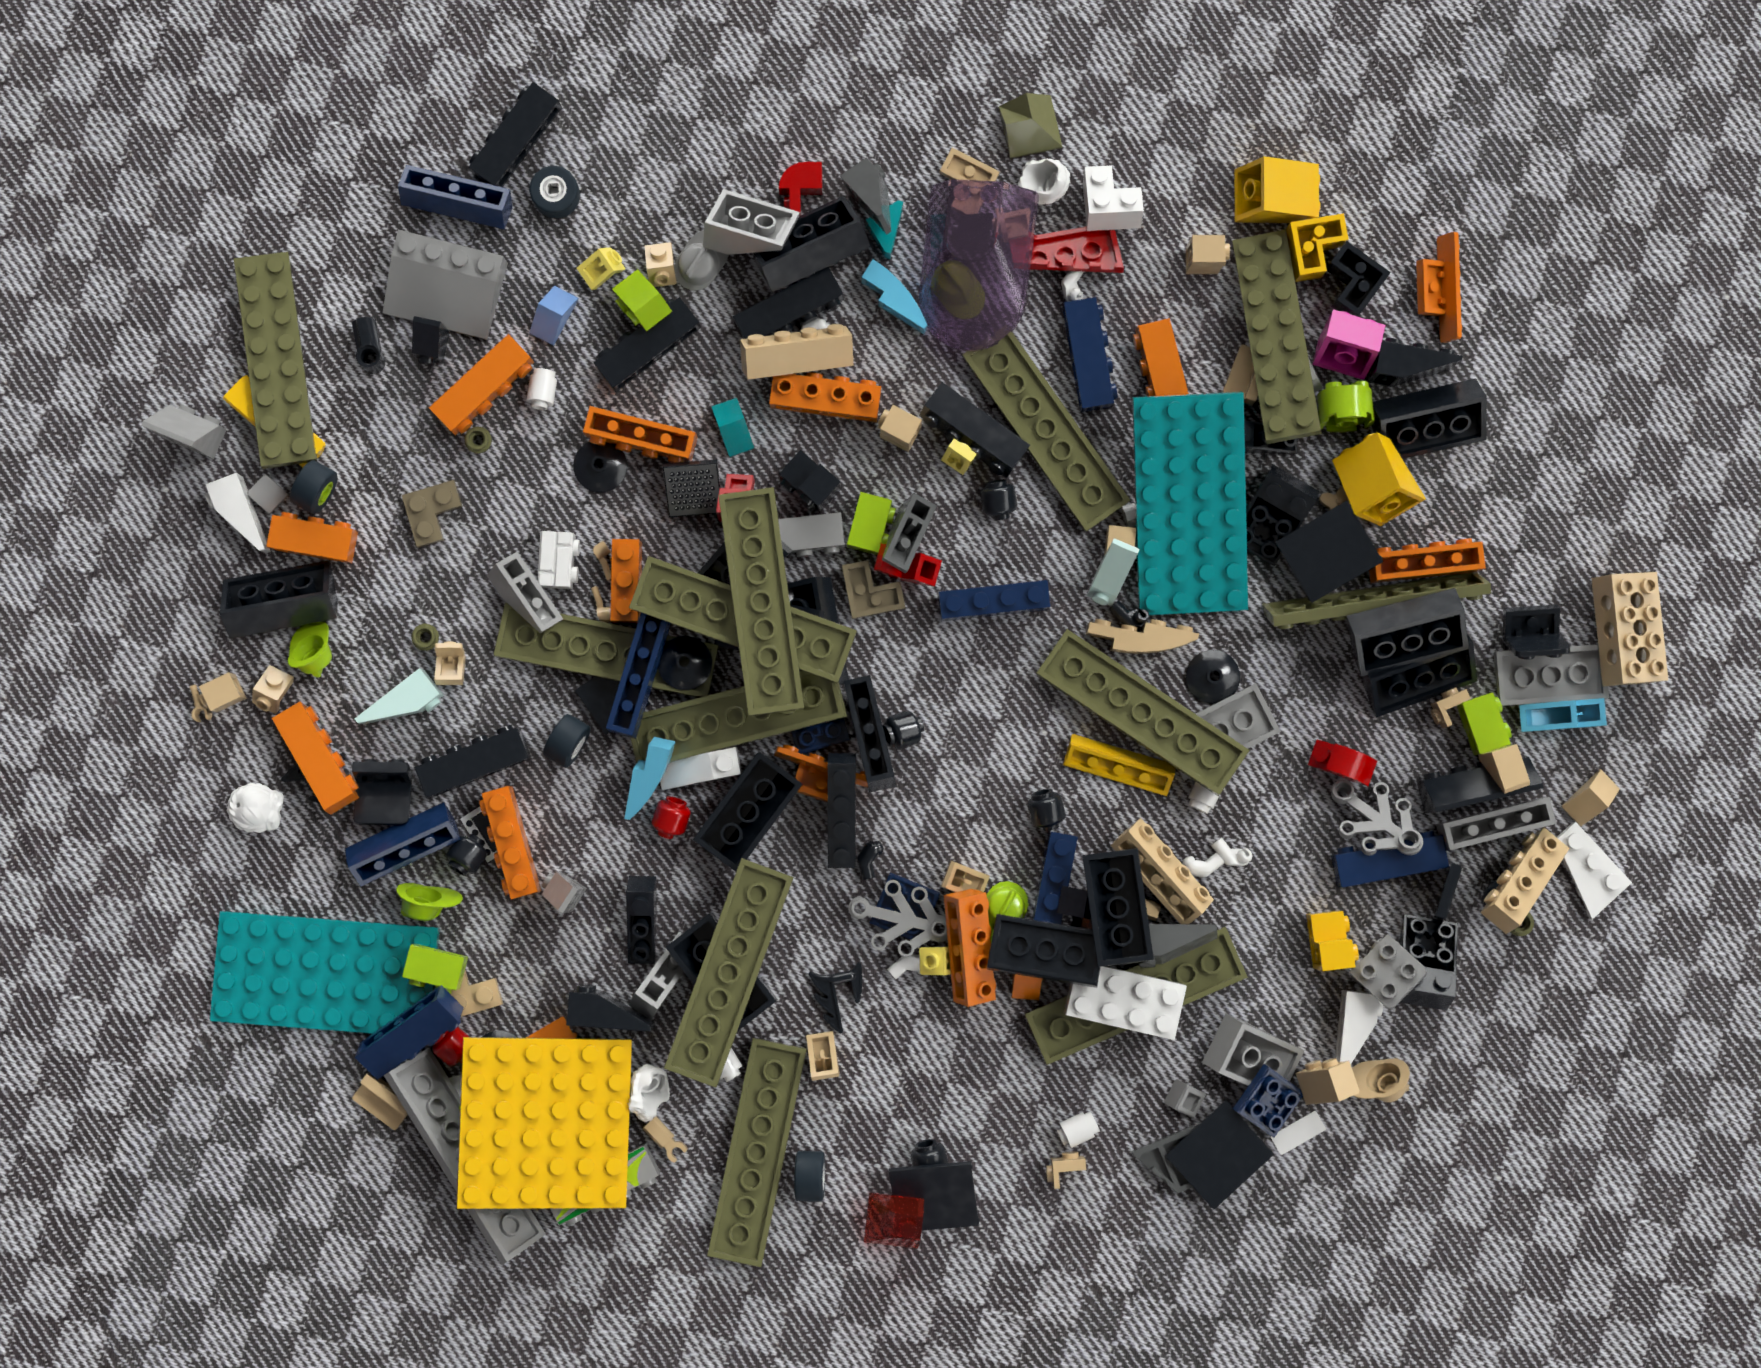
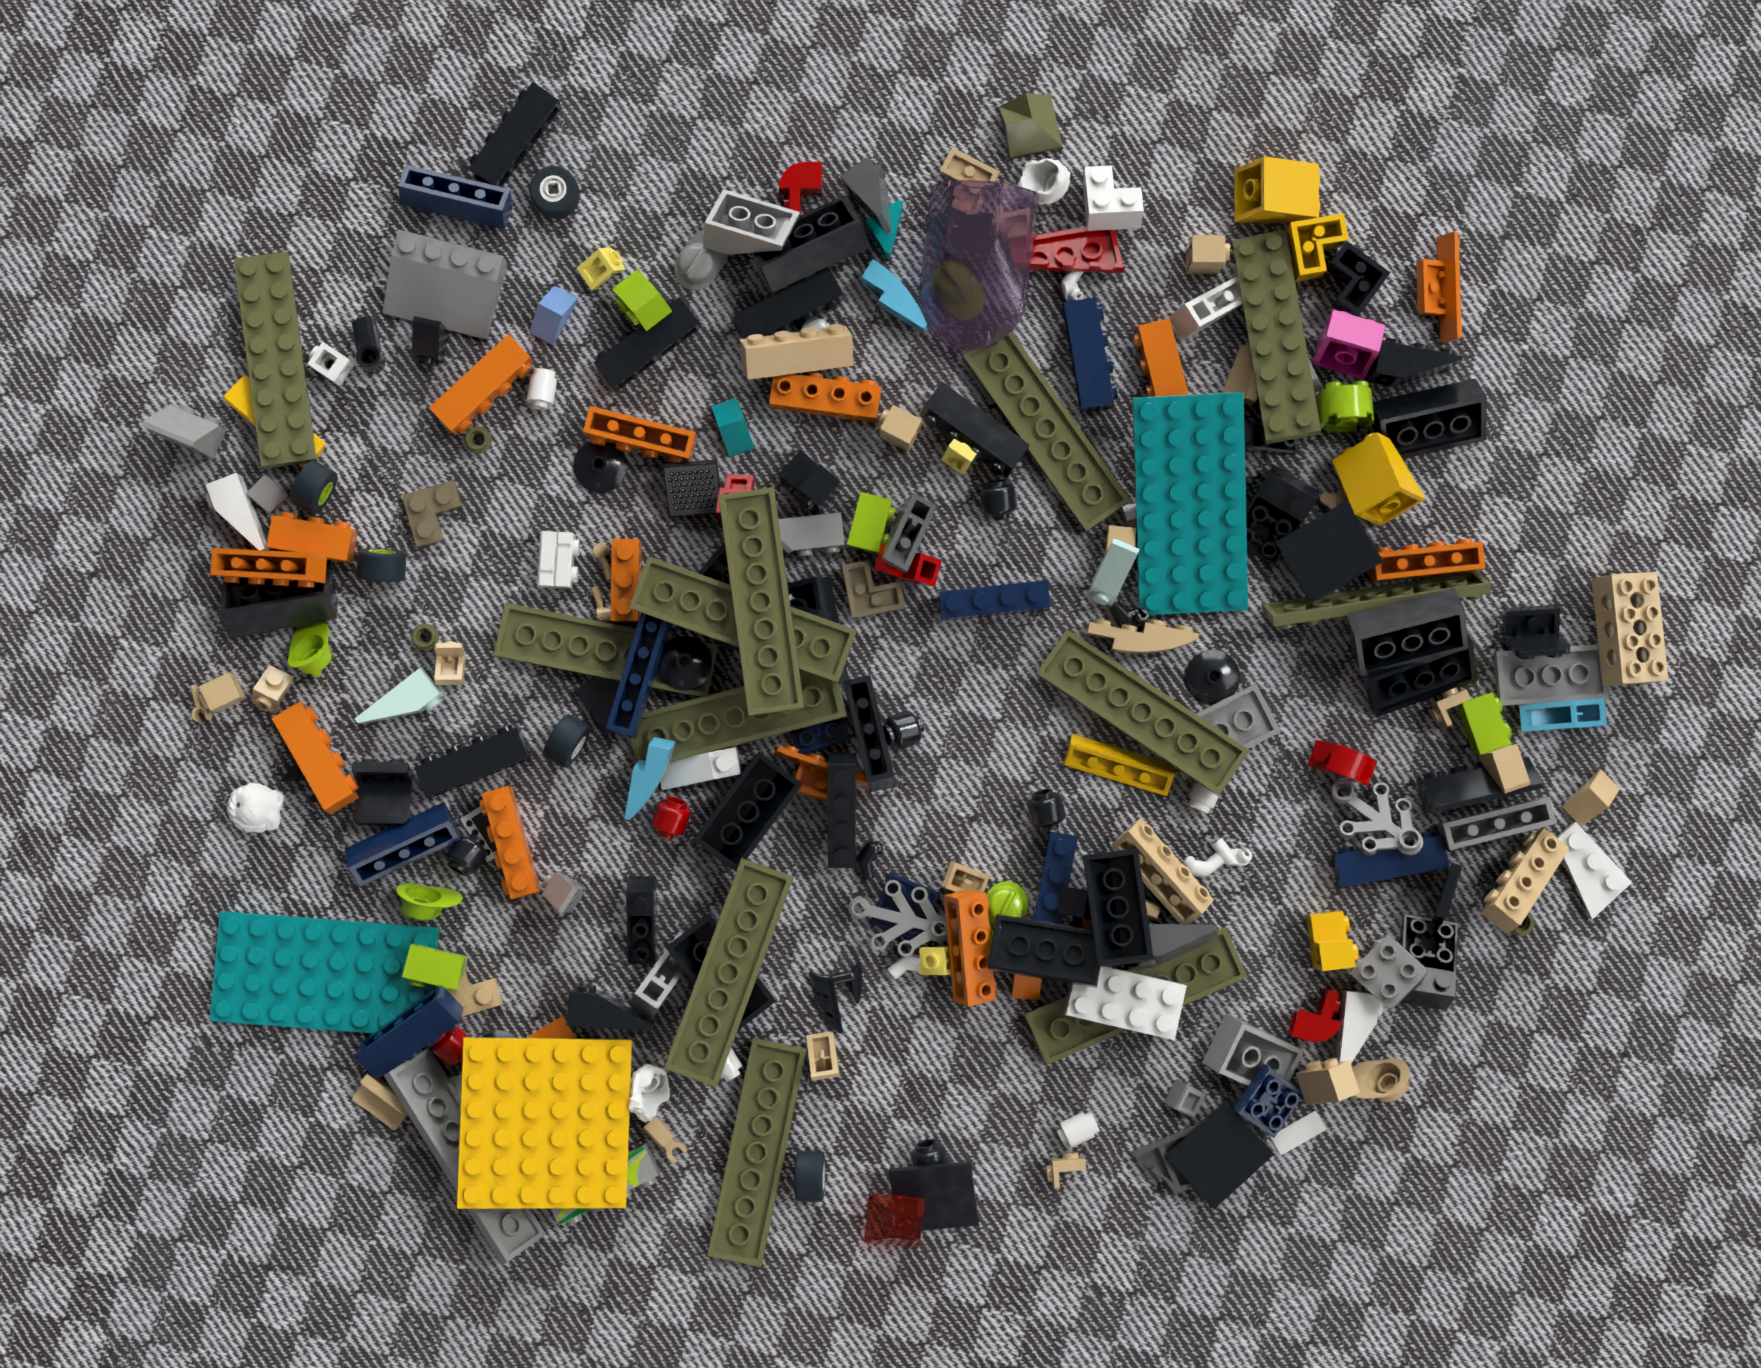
(268, 565): none -> orange brick
(340, 369): none -> white brick
(381, 565): none -> black wheel
(523, 592): light grey slope -> none
(660, 264): tan bracket -> none
(1207, 308): none -> white slope
(1317, 1026): none -> red brick

